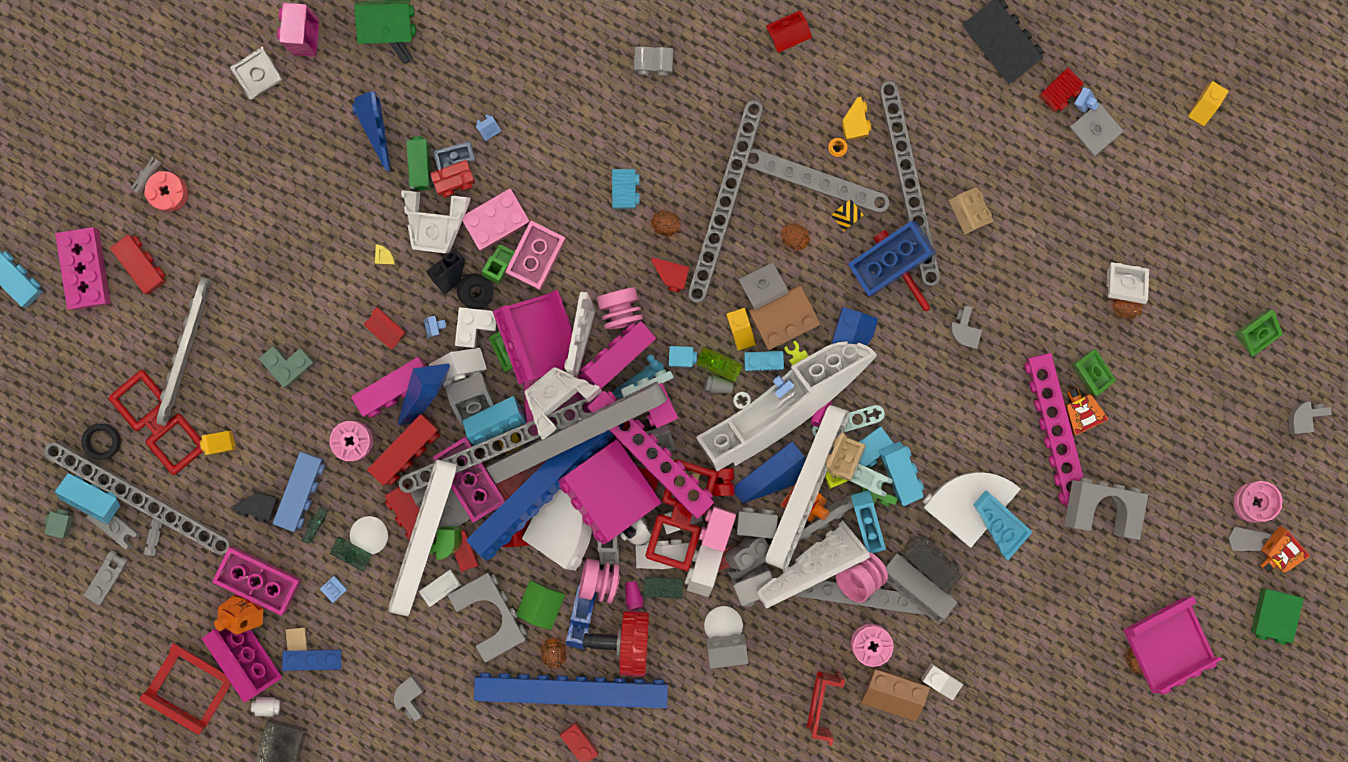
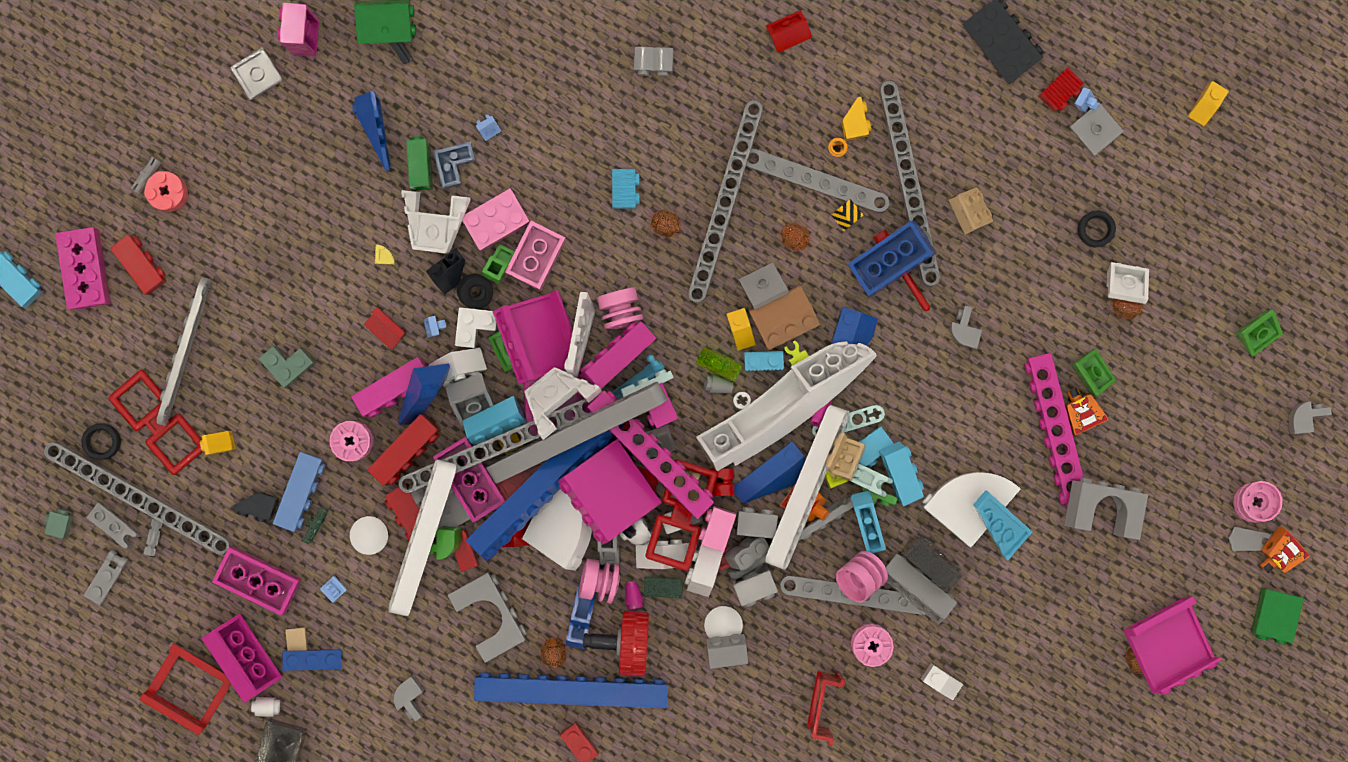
(88, 498): medium azure brick -> none
(238, 615): orange torso -> none
(351, 554): clear green plate -> none
(439, 588): white tile -> none
(453, 178): brick -> none
(540, 605): bright green slope -> none
(671, 274): red slope -> none
(682, 357): medium azure brick -> none
(783, 387): light blue tile -> none
(821, 561): white wing -> none
(895, 694): medium nougat slope -> none
(1096, 214): none -> black tyre

